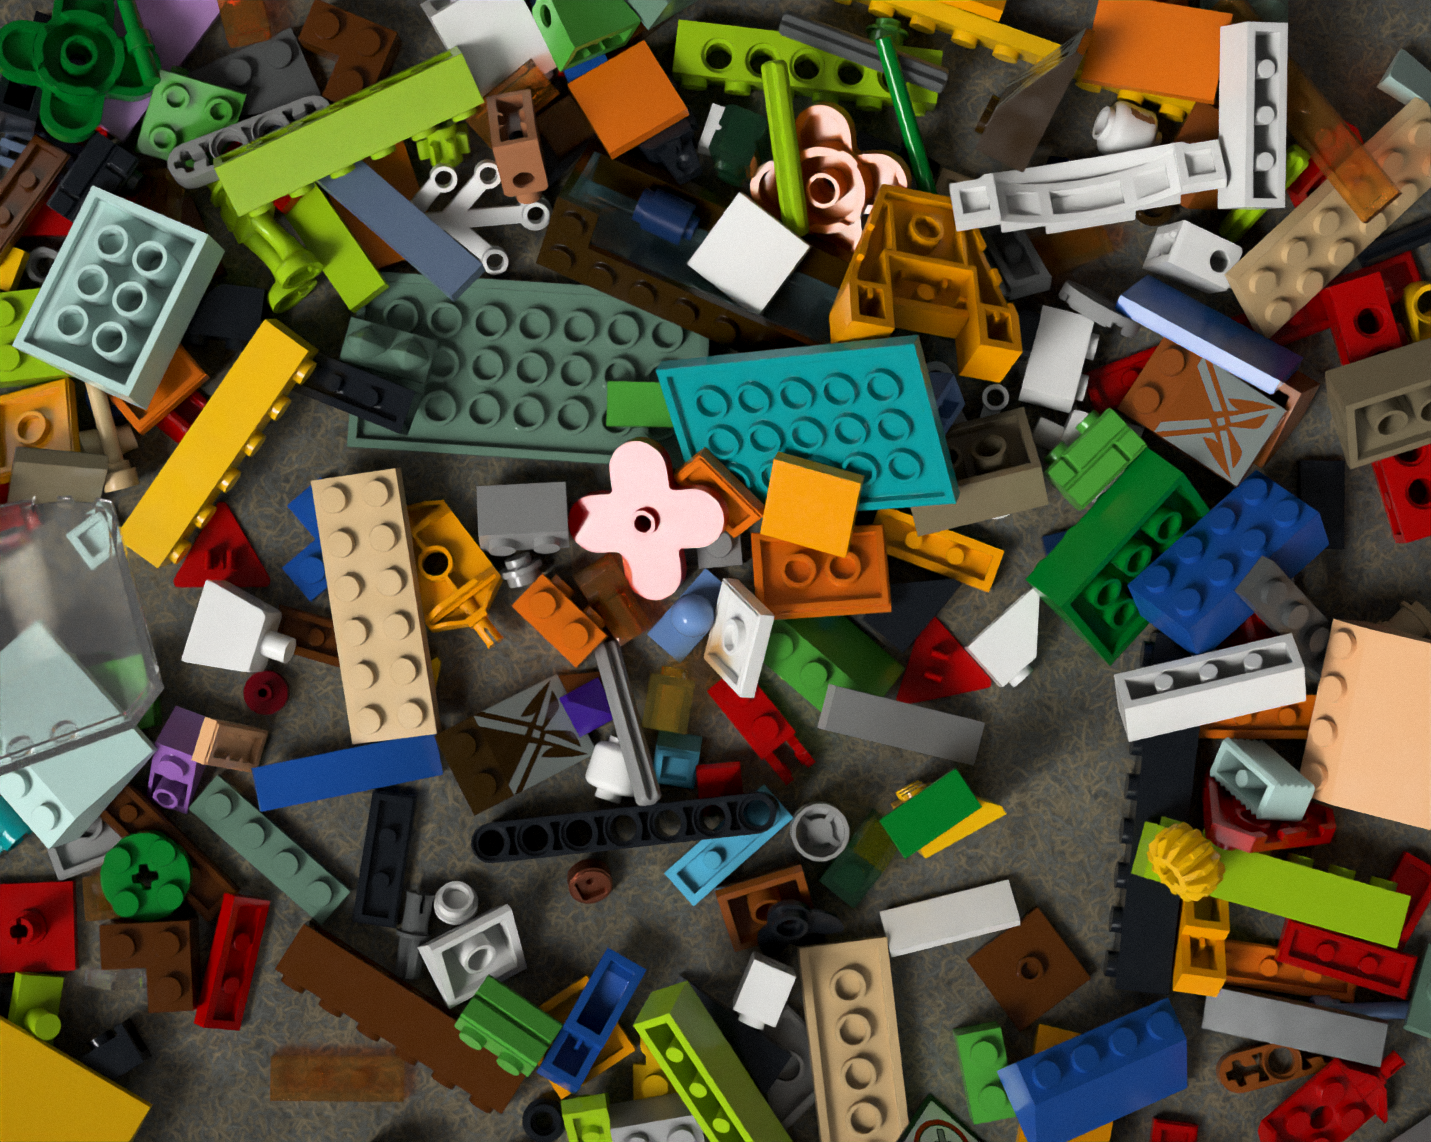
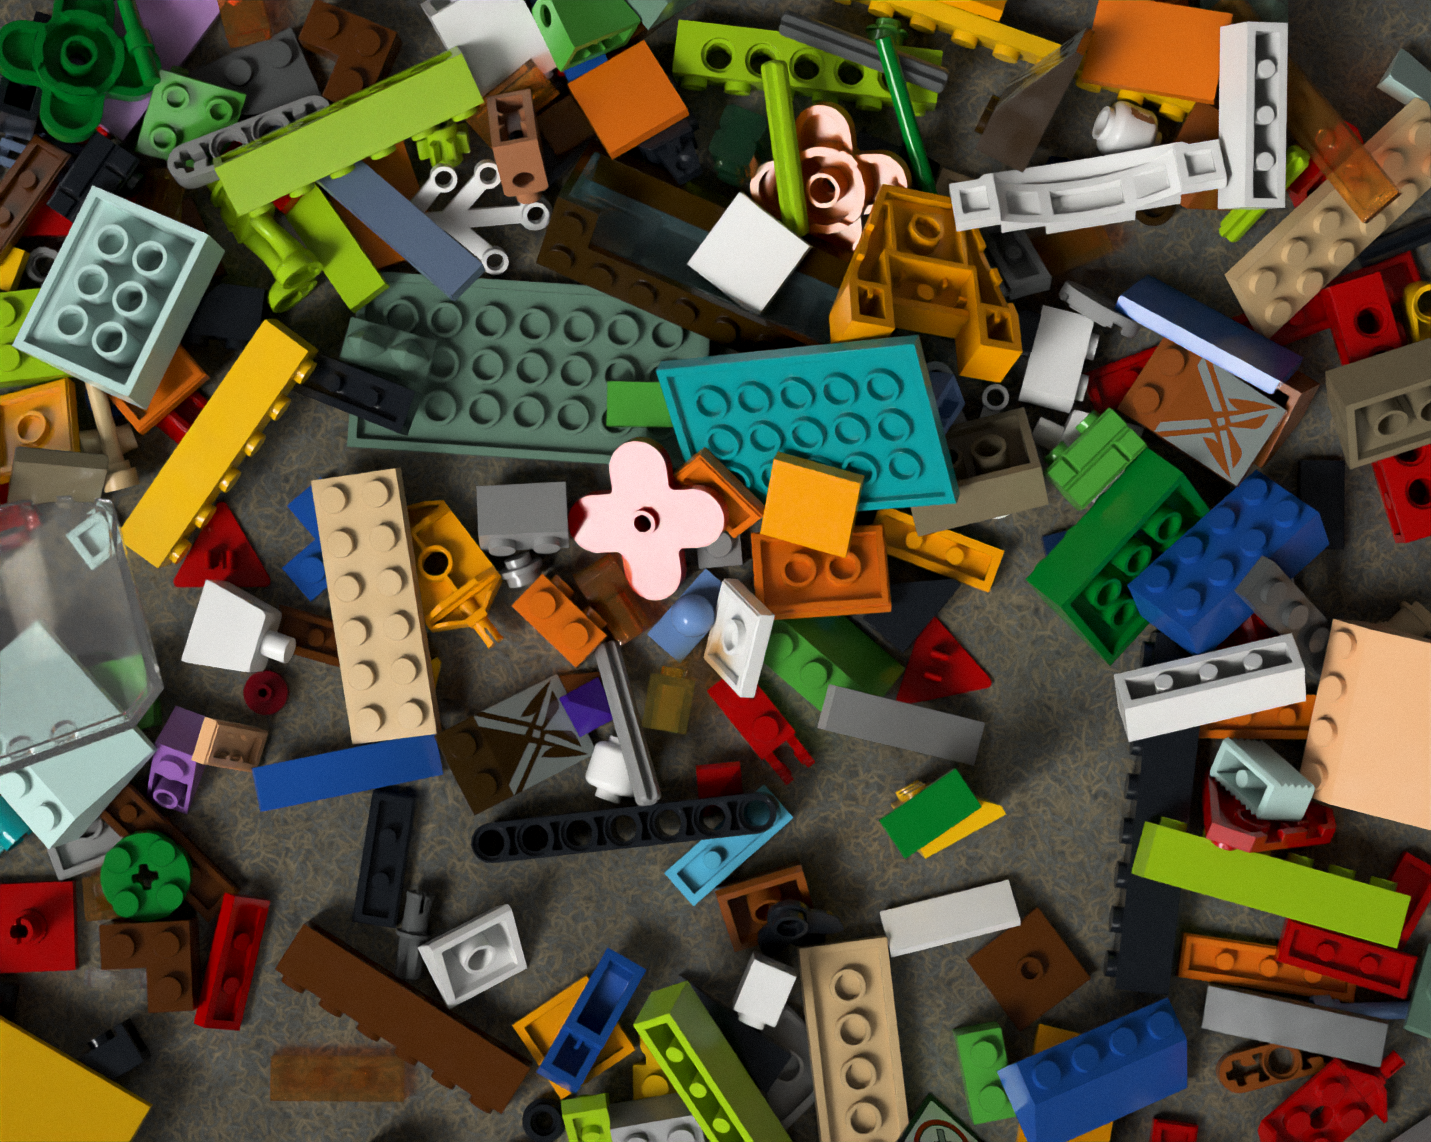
(37, 1003): lime tile -> none
(270, 849): sand green plate -> none
(456, 903): white plate -> none
(507, 1027): bright green brick -> none
(589, 881): copper tile -> none
(666, 216): dark blue brick -> none
(676, 758): medium azure slope -> none
(710, 127): white tile -> none
(819, 831): light grey wheel -> none
(860, 862): clear green slope -> none
(1009, 642): white slope -> none
(1186, 862): yellow gear -> none
(1192, 256): white torso -> none
(1200, 946): light orange slope -> none

